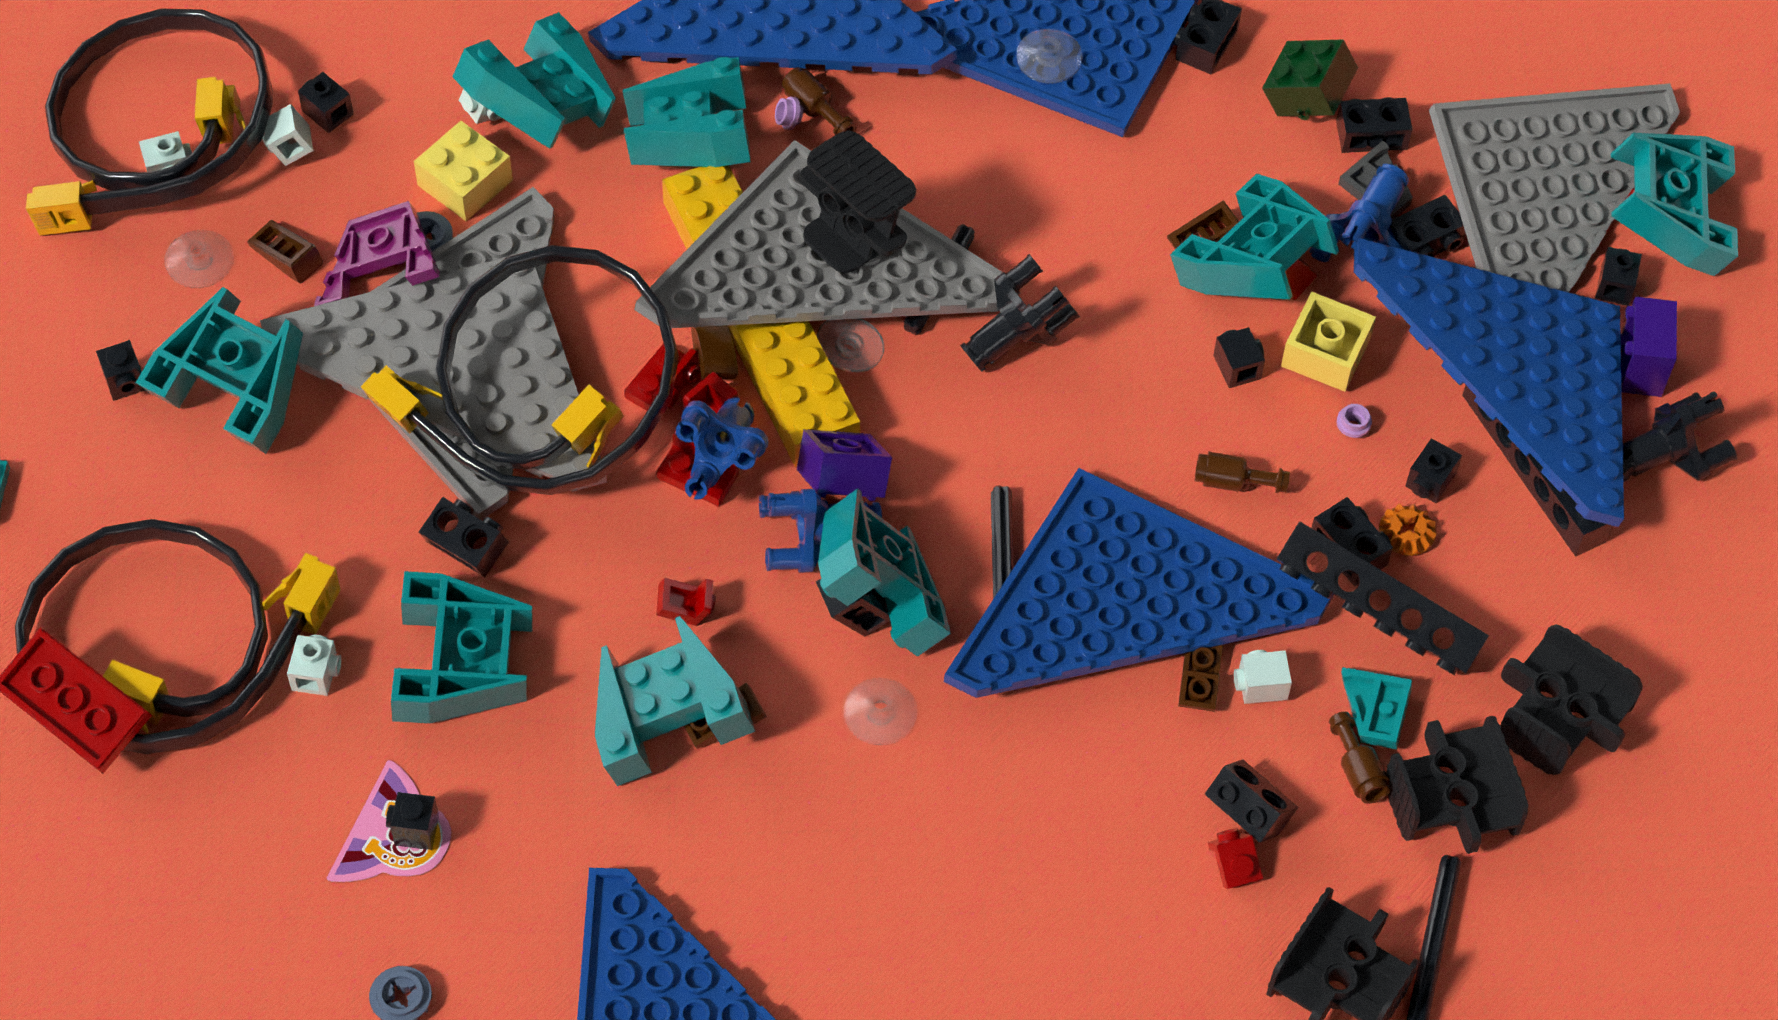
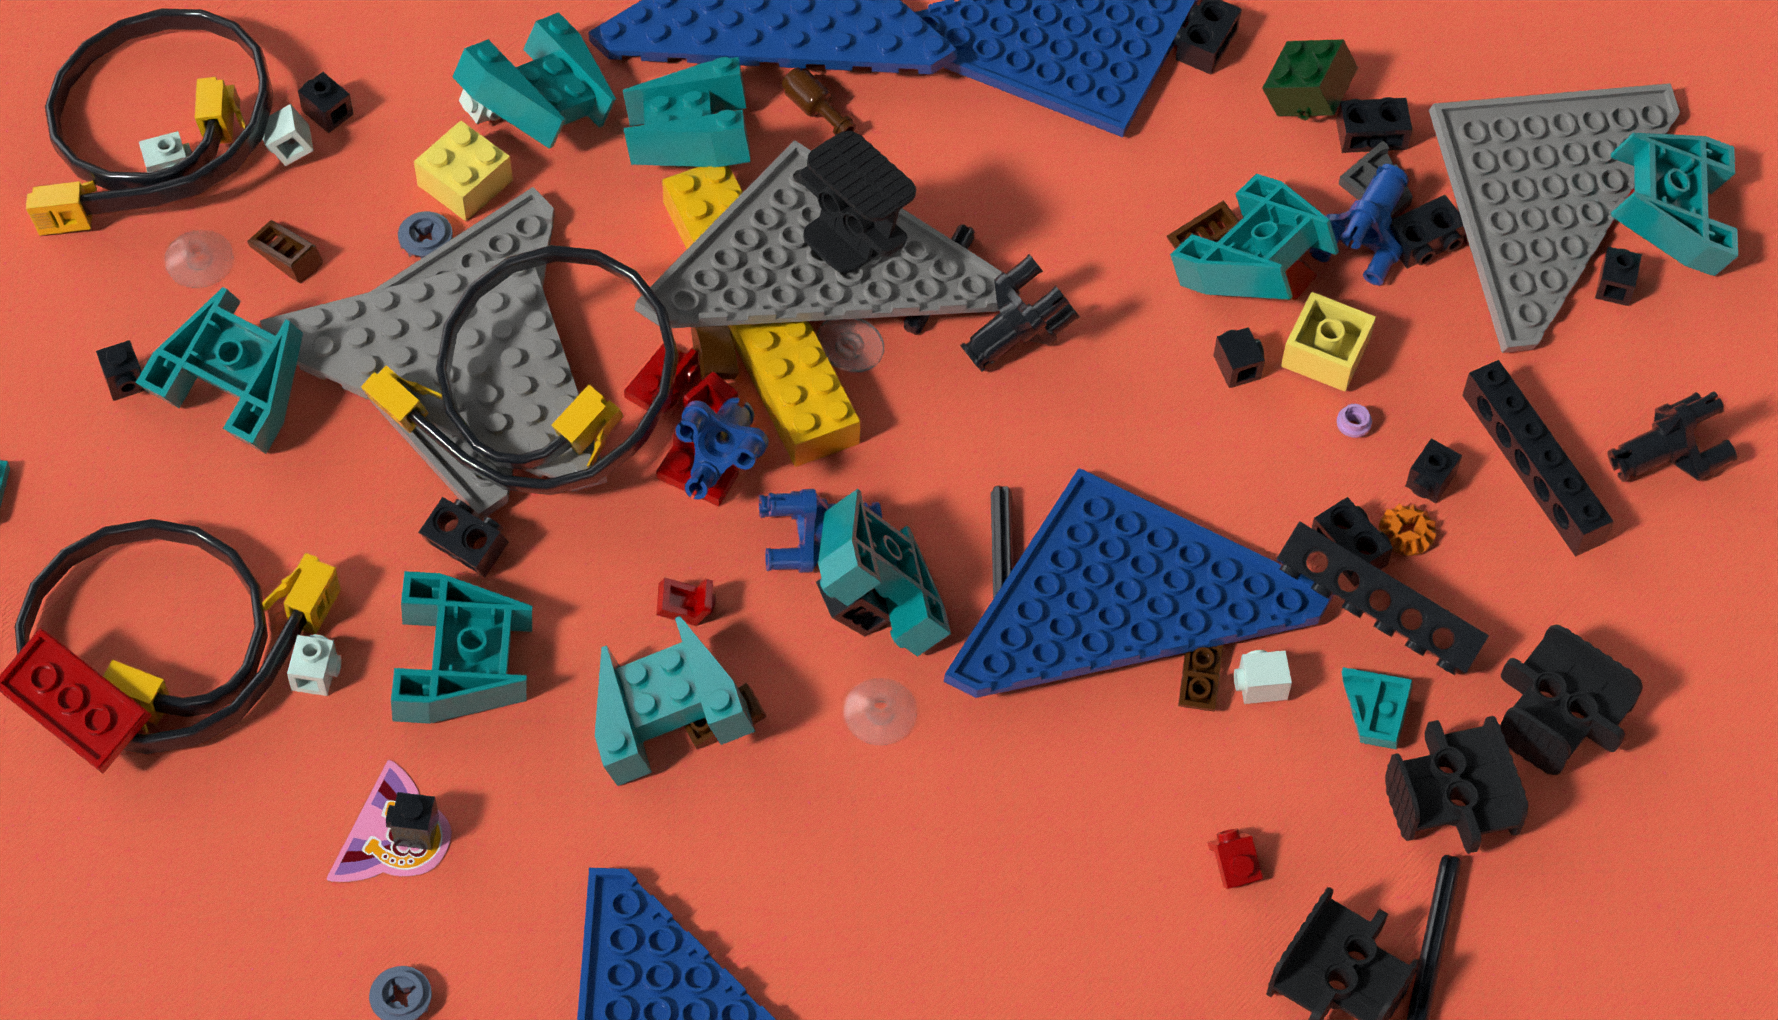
(377, 243): magenta wing -> none
(788, 112): lavender plate -> none
(843, 462): dark purple container -> none
(1050, 65): clear dish -> none
(1232, 472): reddish brown piece -> none
(1251, 800): black brick -> none
(1360, 762): reddish brown piece -> none
(1529, 355): blue plate -> none
(1648, 346): dark purple container -> none

